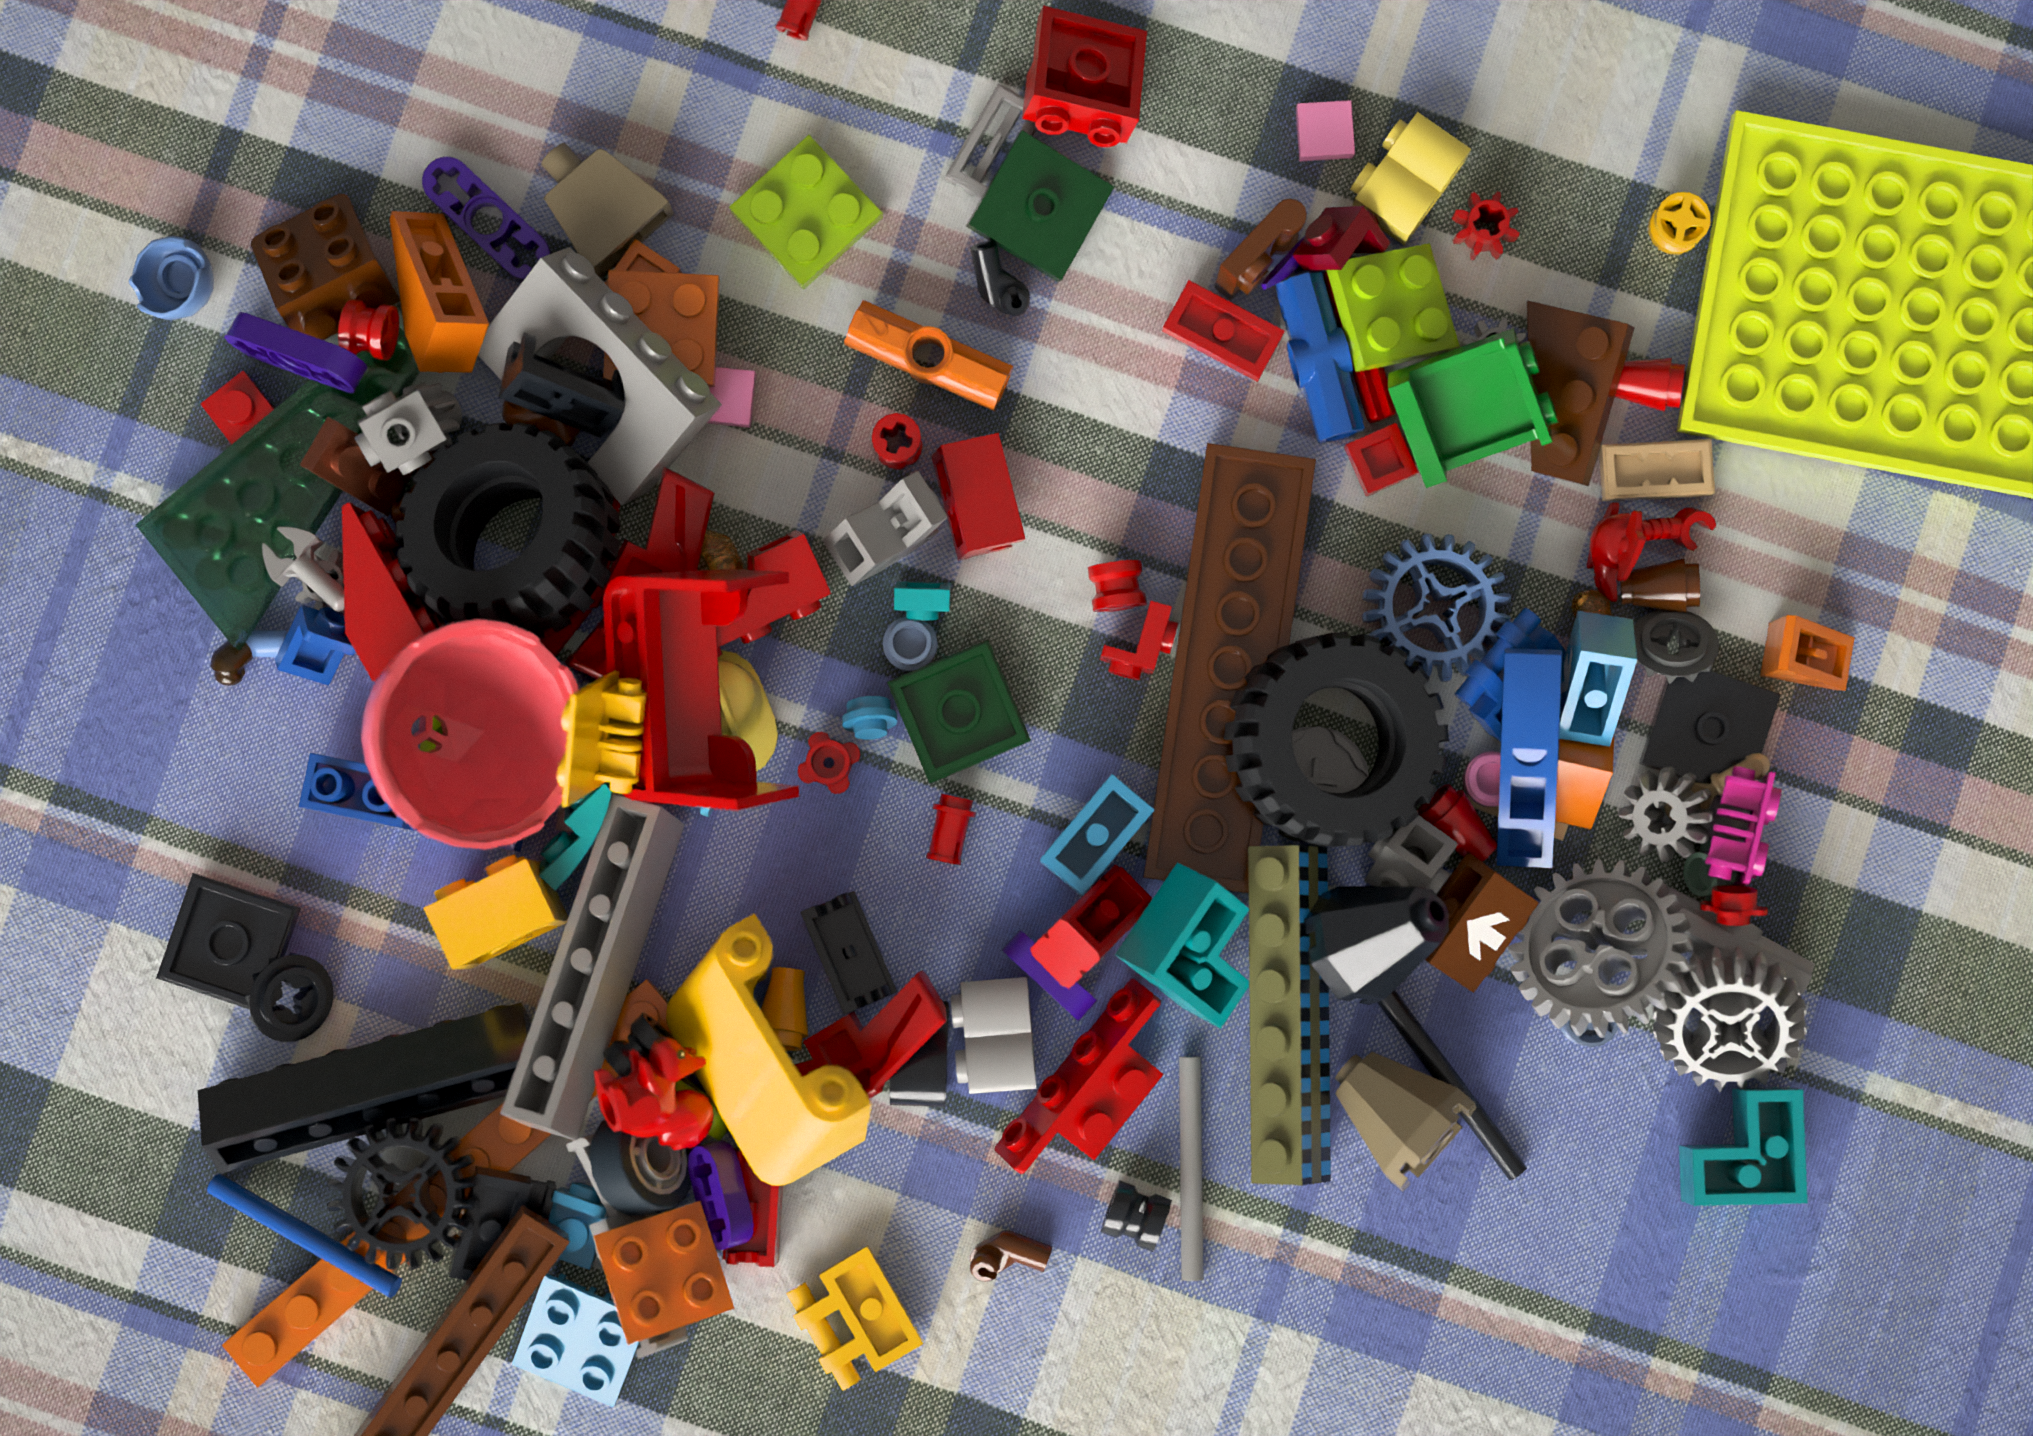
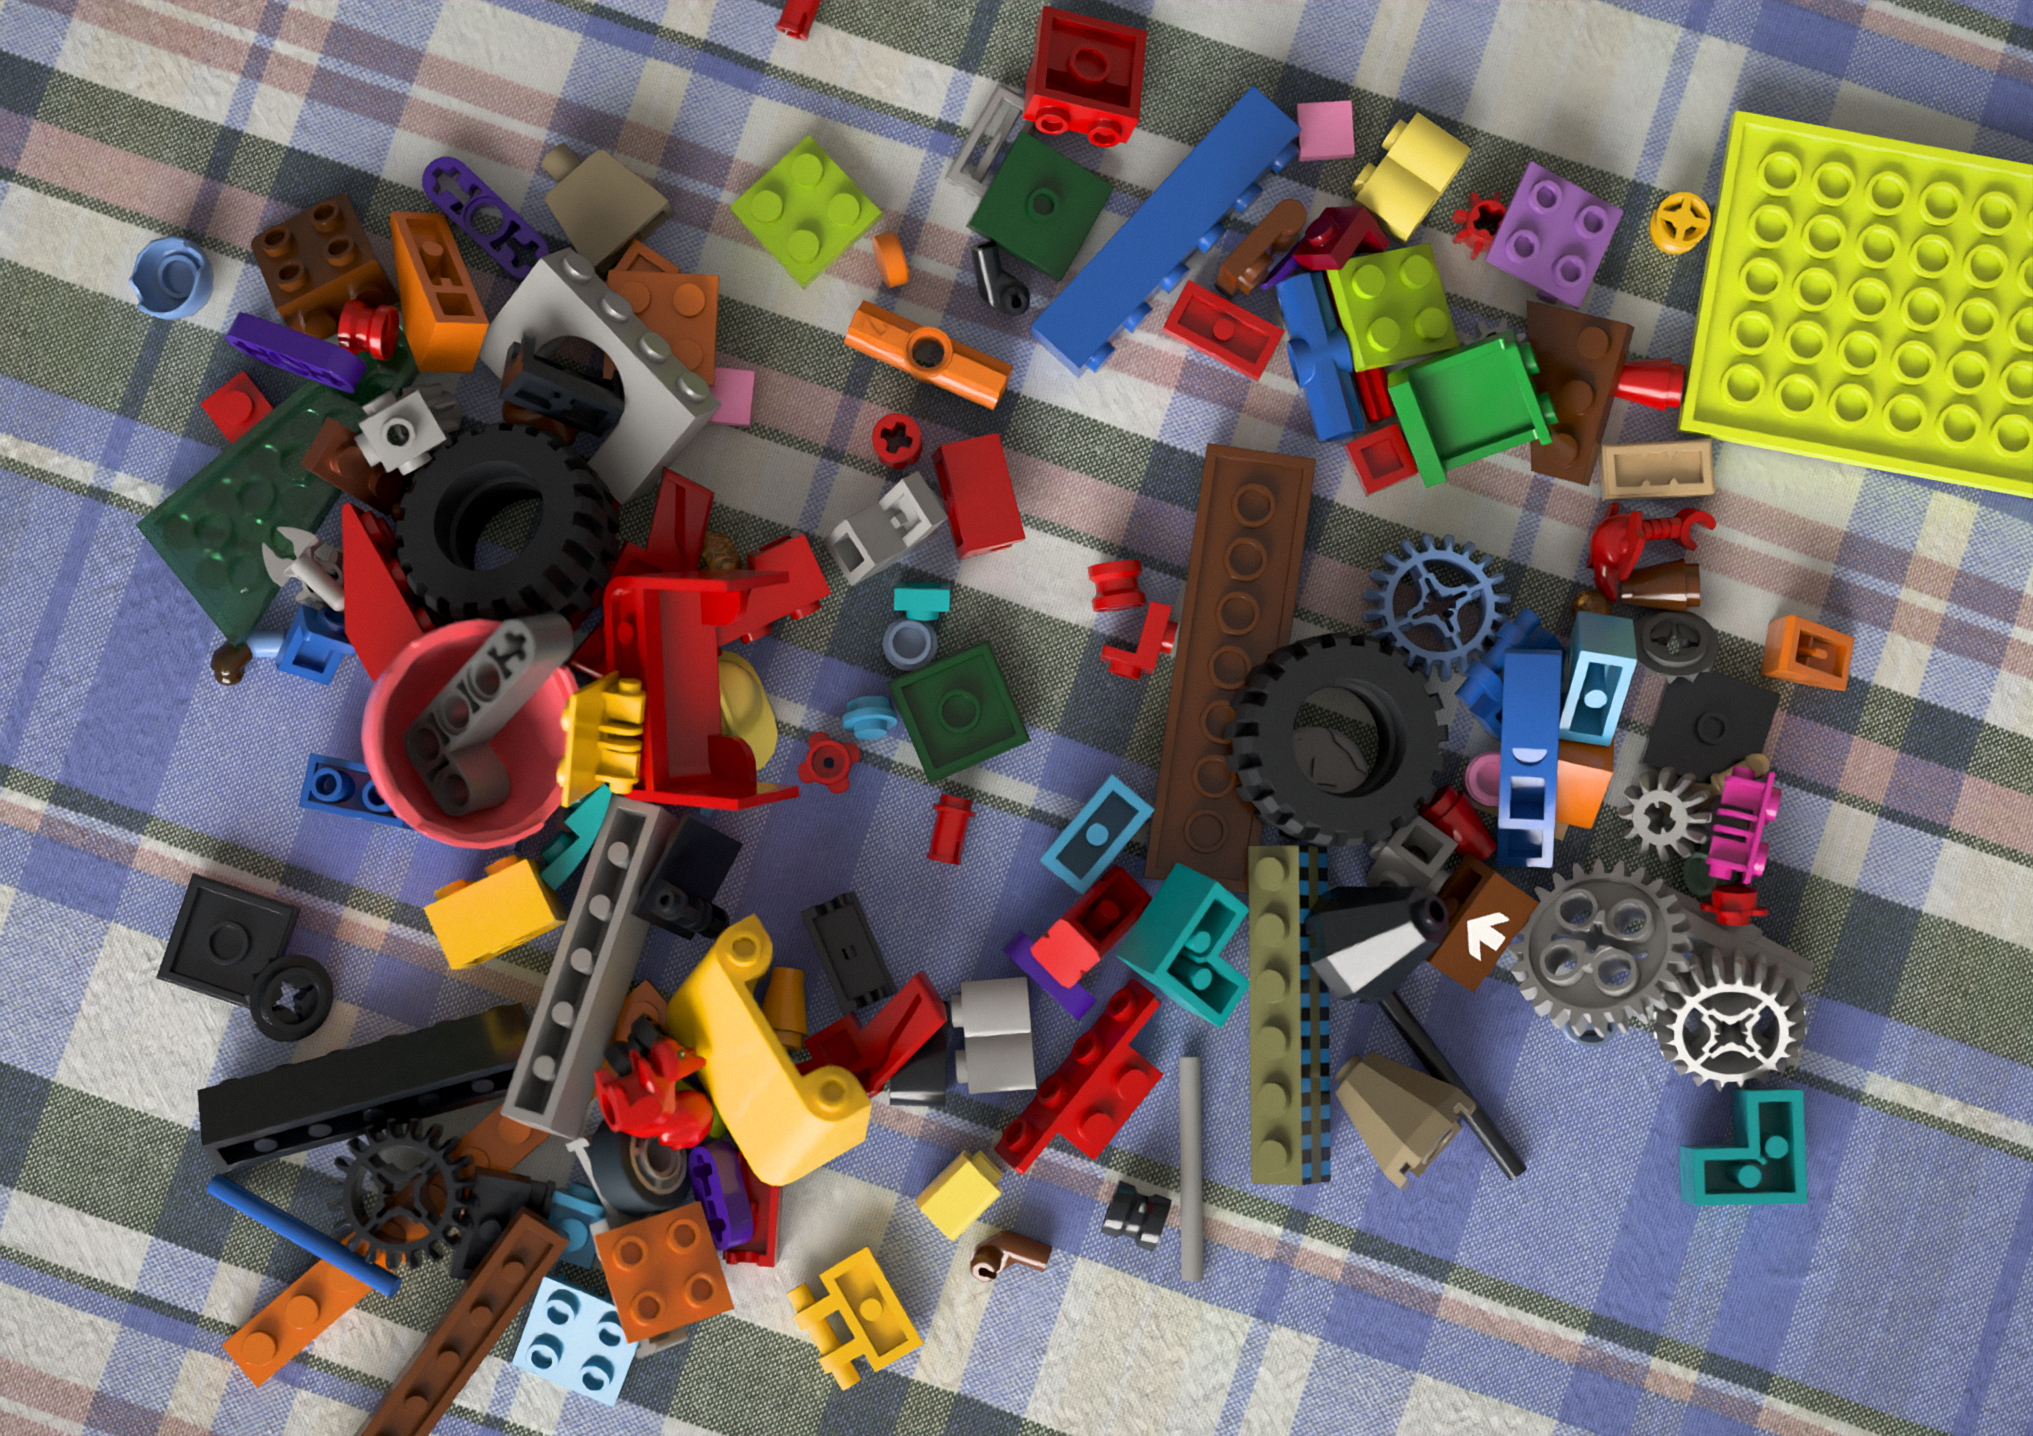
(453, 732): none -> dark grey beam
(686, 881): none -> black hinge
(890, 259): none -> orange tile
(961, 1193): none -> light yellow brick
(1166, 233): none -> blue brick
(1553, 236): none -> medium lavender hinge

